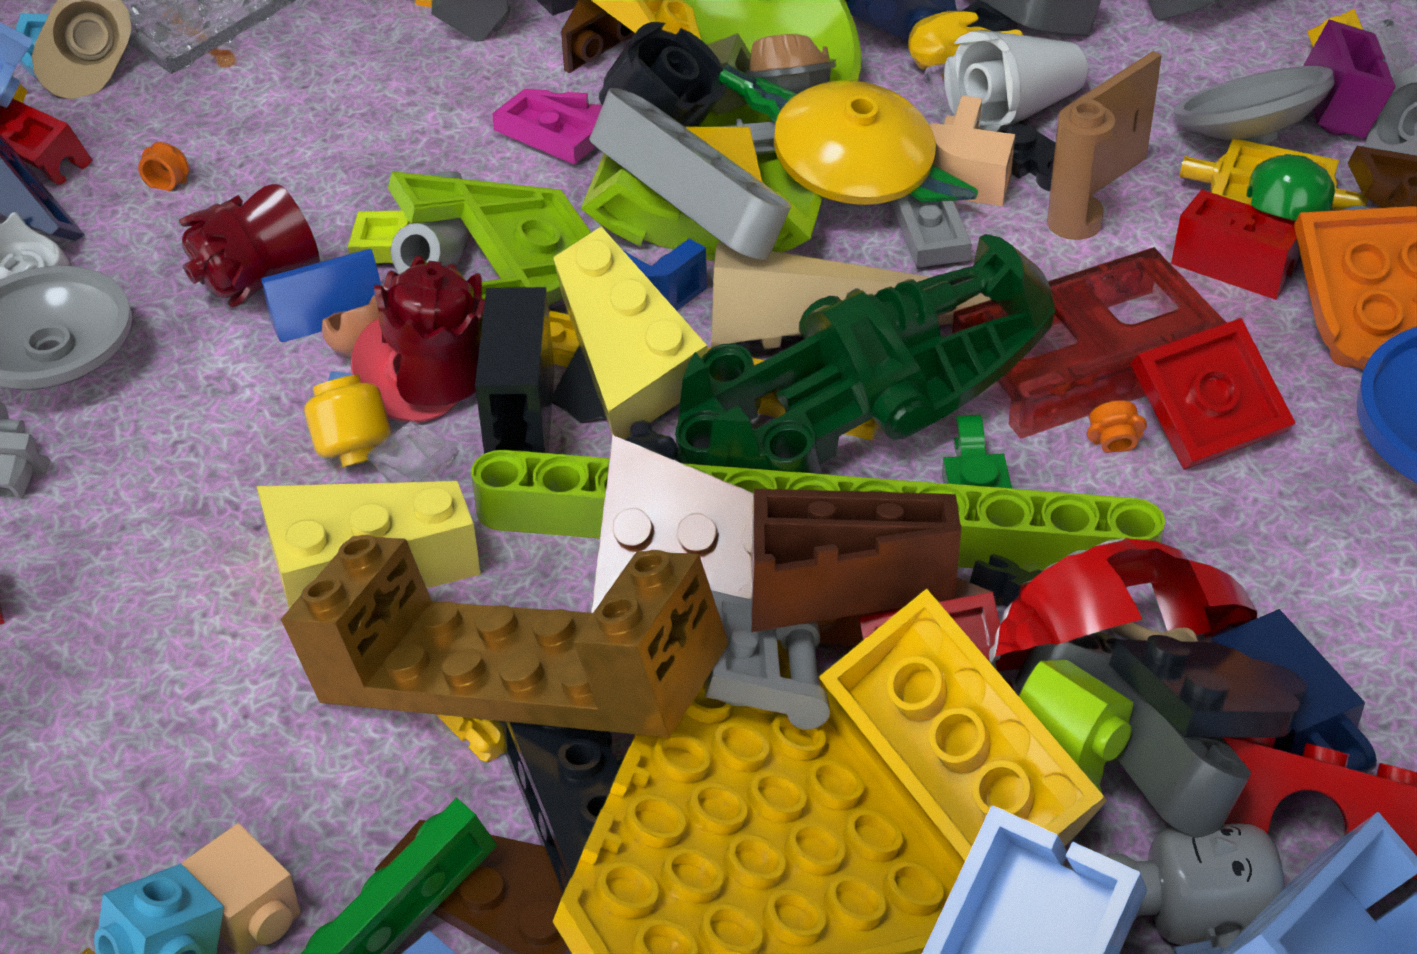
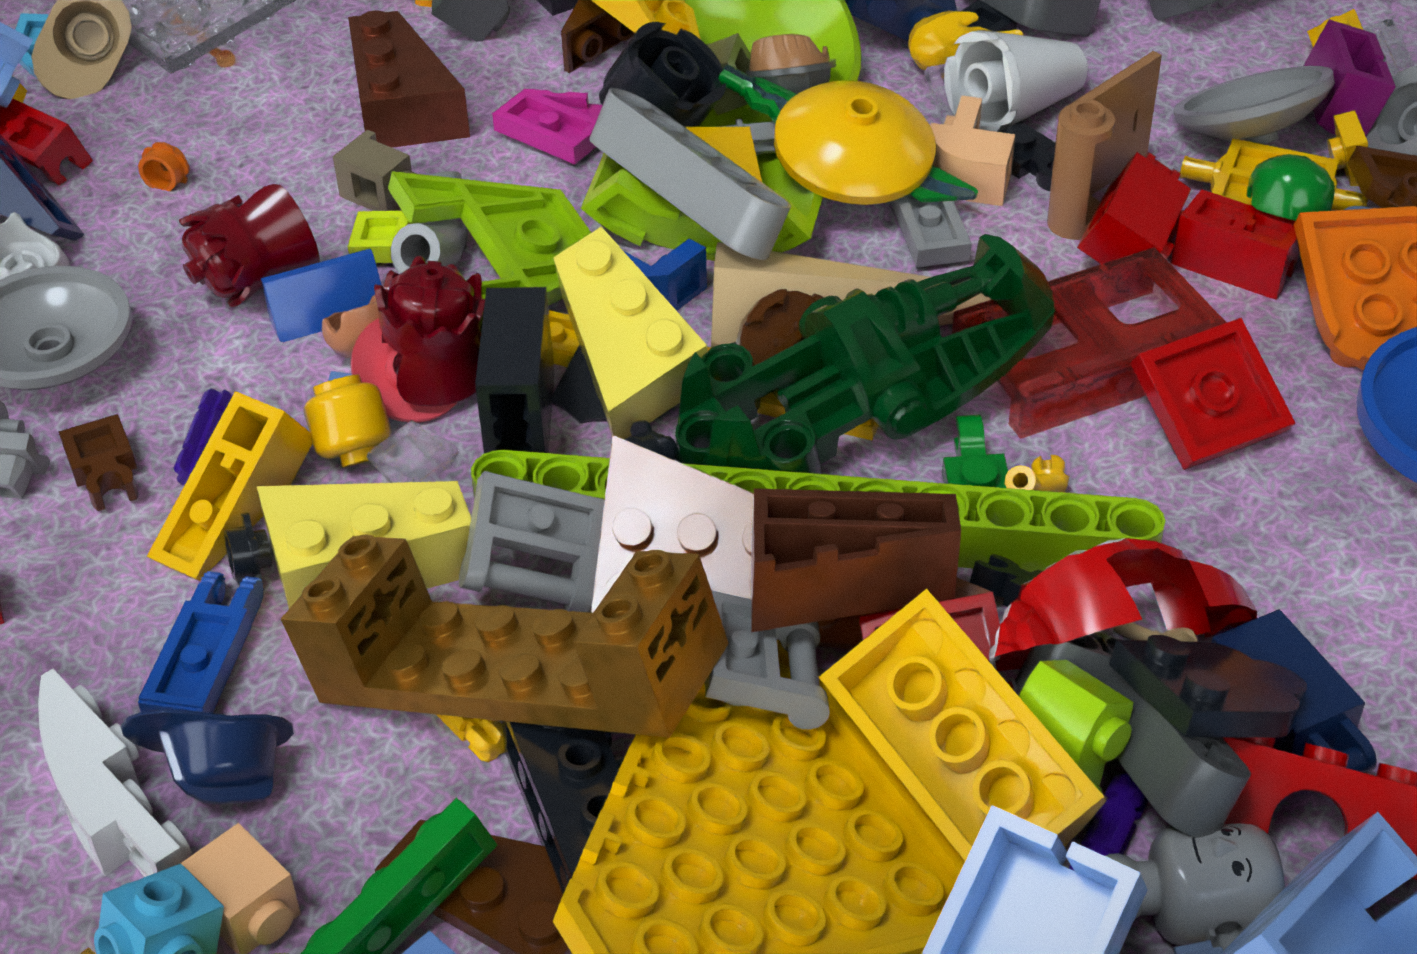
(100, 458): none -> reddish brown plate
(100, 784): none -> white slope
(202, 647): none -> blue hinge
(203, 424): none -> dark purple axle
(213, 754): none -> dark blue piece
(246, 450): none -> yellow slope
(247, 550): none -> black plate
(365, 172): none -> dark tan brick
(403, 84): none -> copper wedge
(535, 522): none -> light grey plate
(774, 323): none -> reddish brown plate
(1042, 476): none -> yellow arm
(1114, 821): none -> dark purple axle
(1116, 426): orange plate -> none
(1136, 211): none -> red brick
(1348, 136): none -> yellow plate

